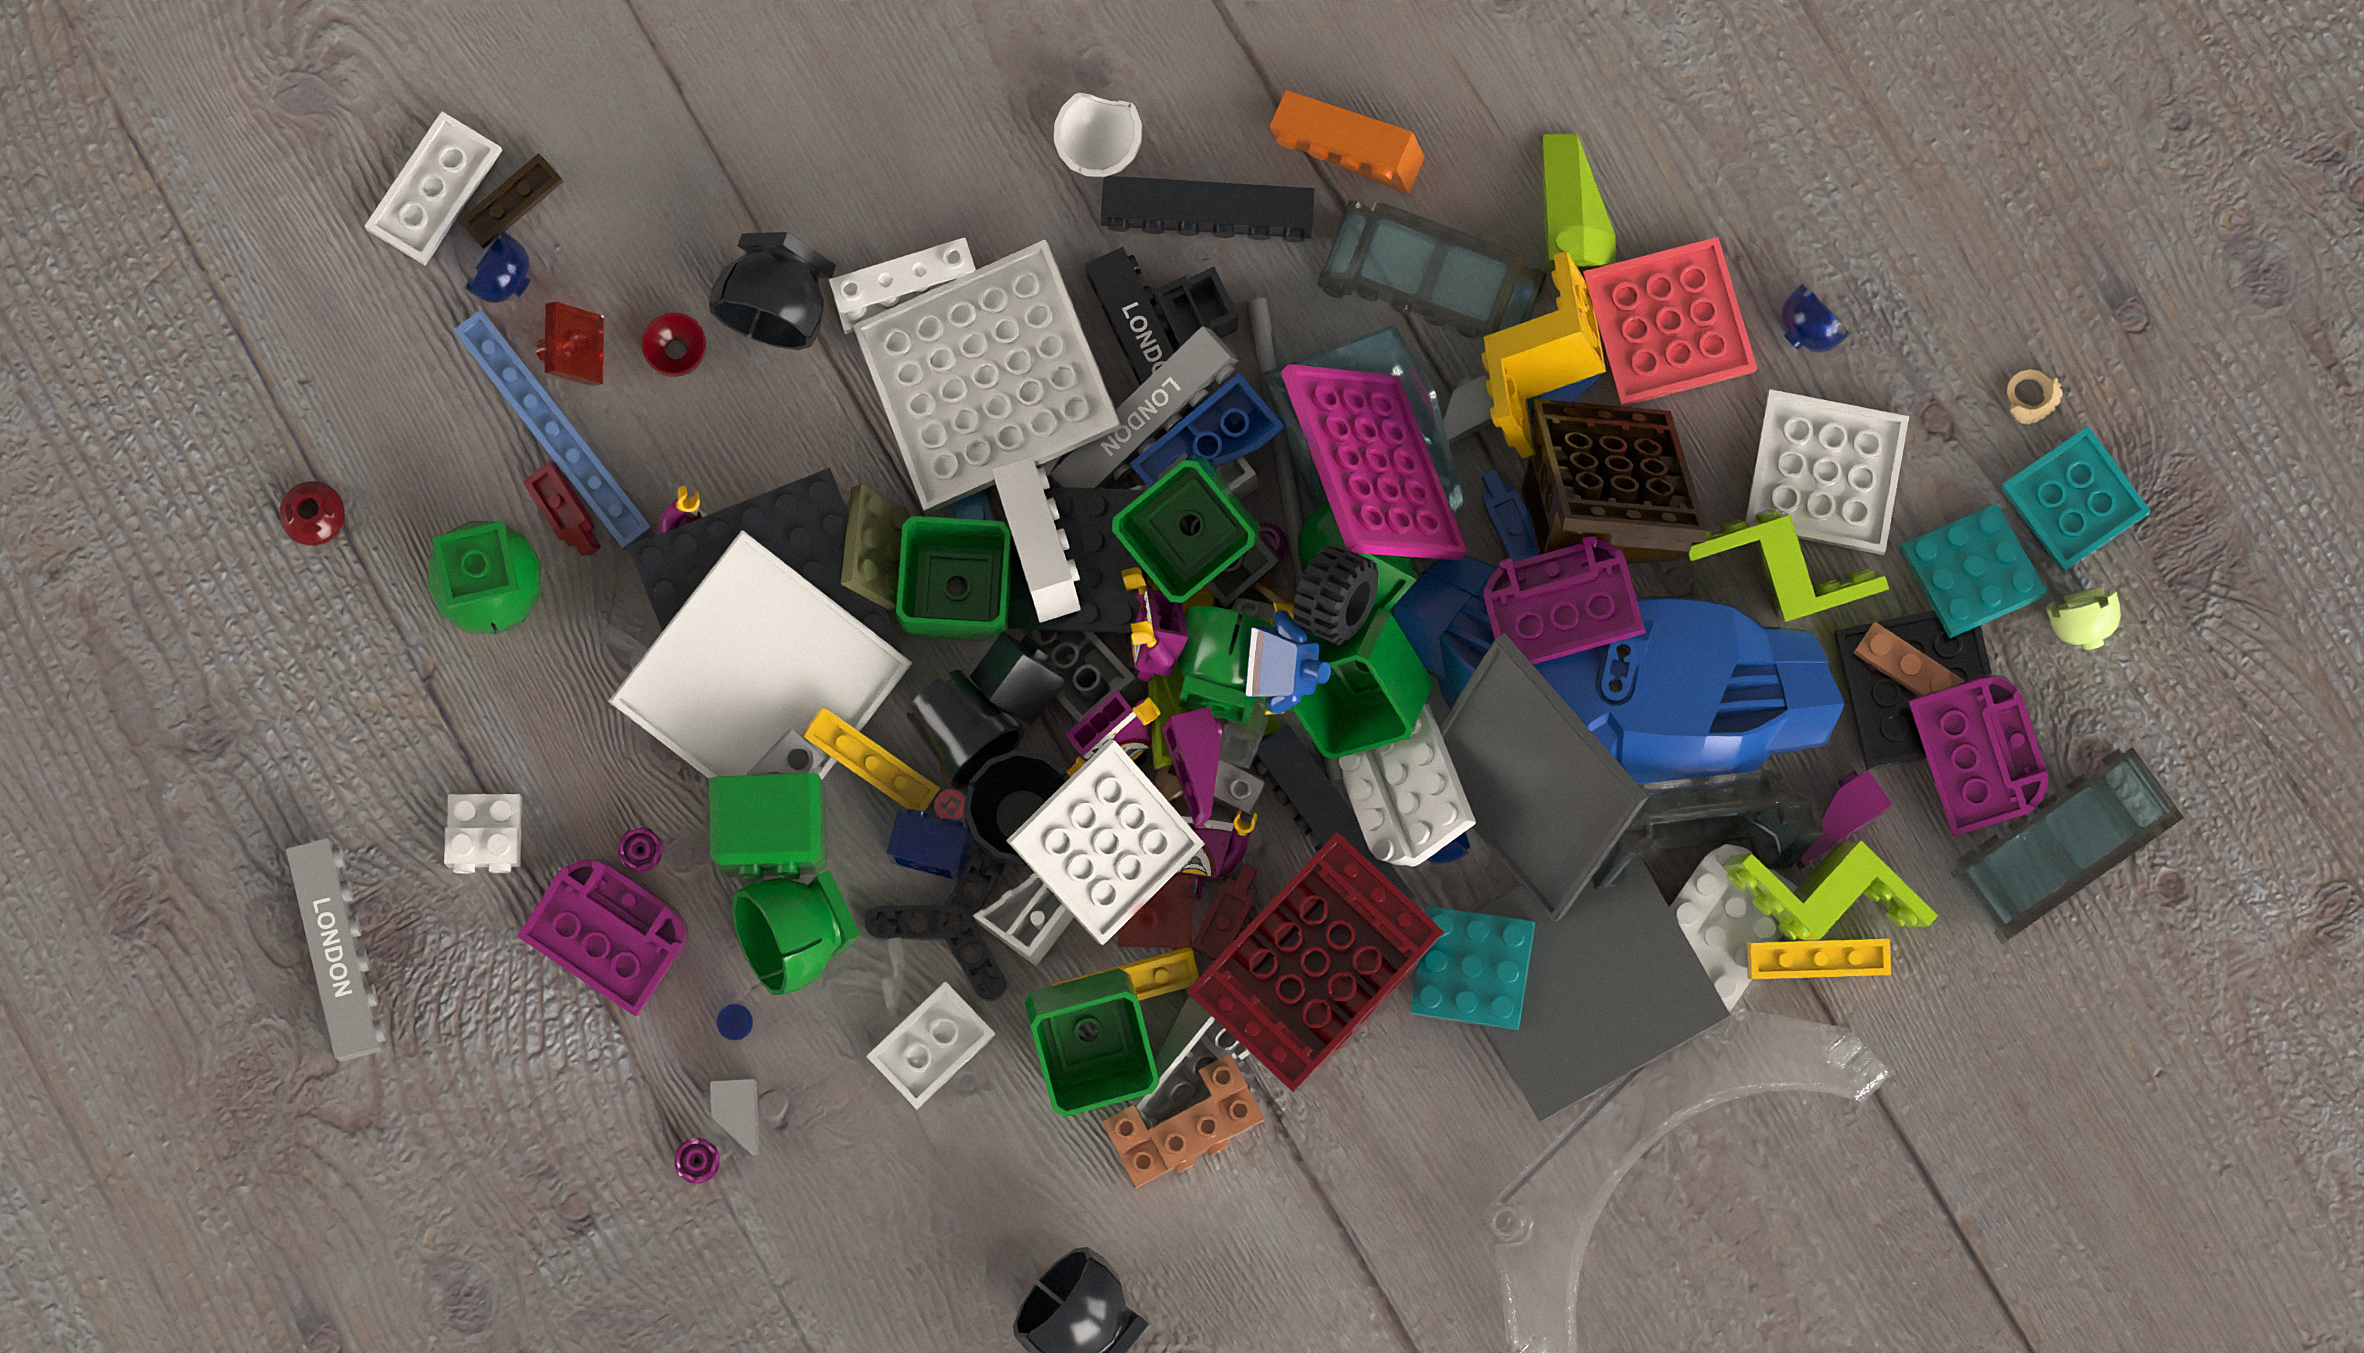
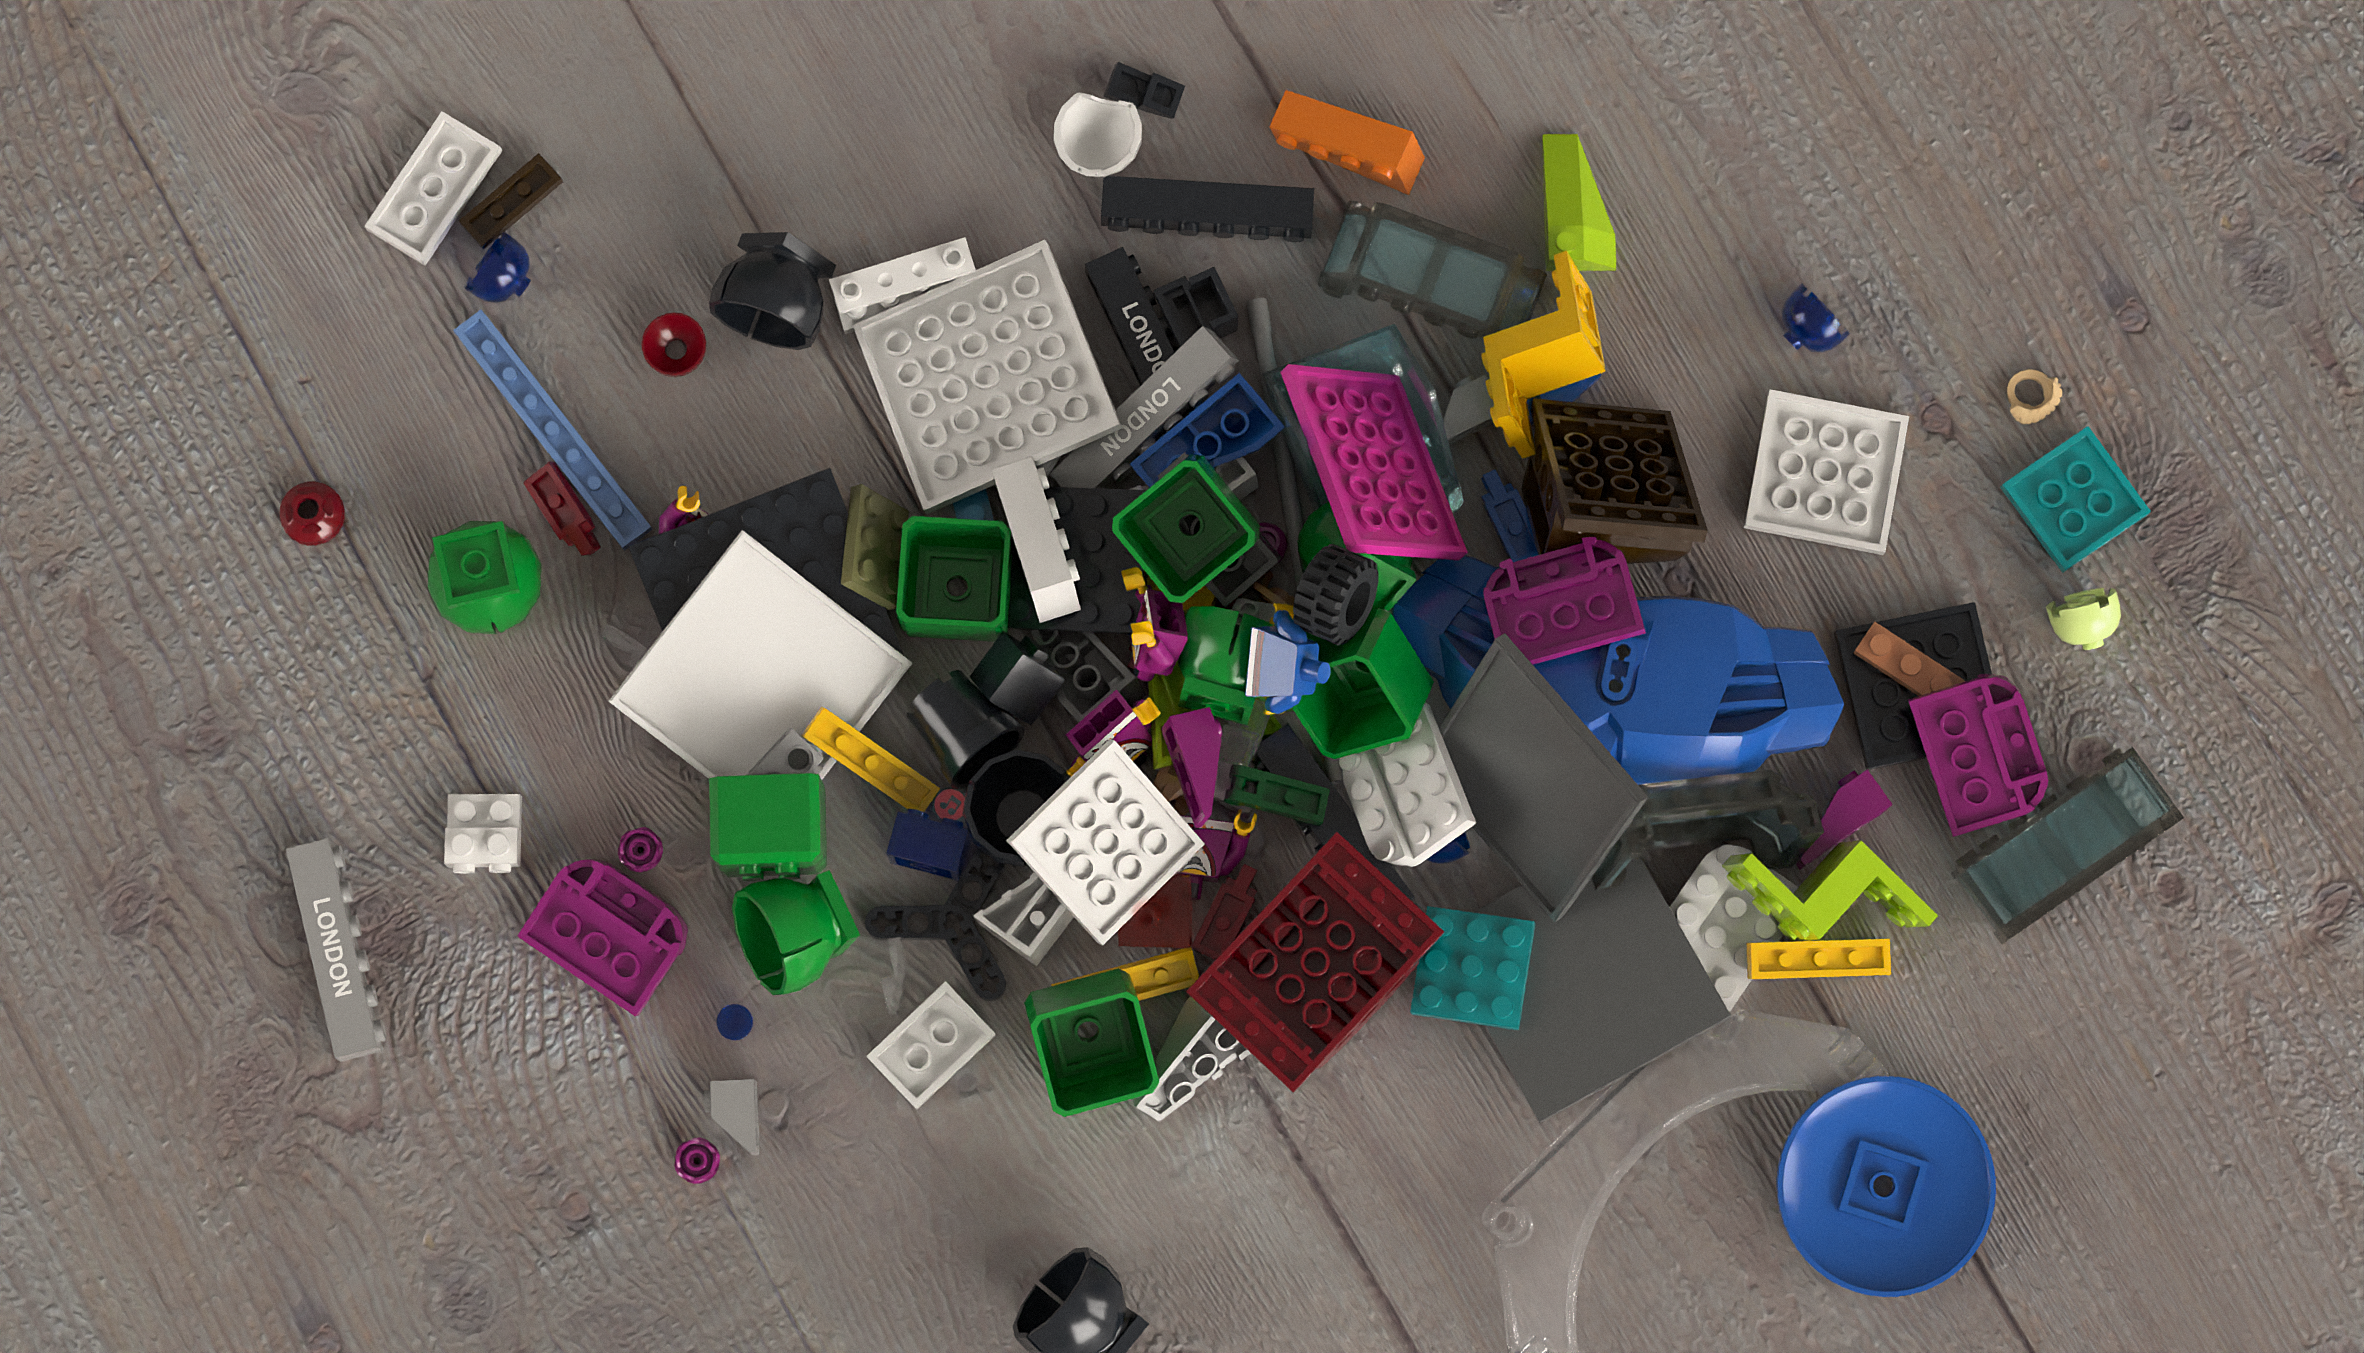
(573, 344): clear red tile -> none
(1147, 92): none -> black slope
(1190, 1133): nougat bracket -> none
(1277, 795): none -> dark green plate
(1669, 322): coral plate -> none
(1786, 567): lime bracket -> none
(1937, 1197): none -> blue dish
(1973, 570): teal plate -> none

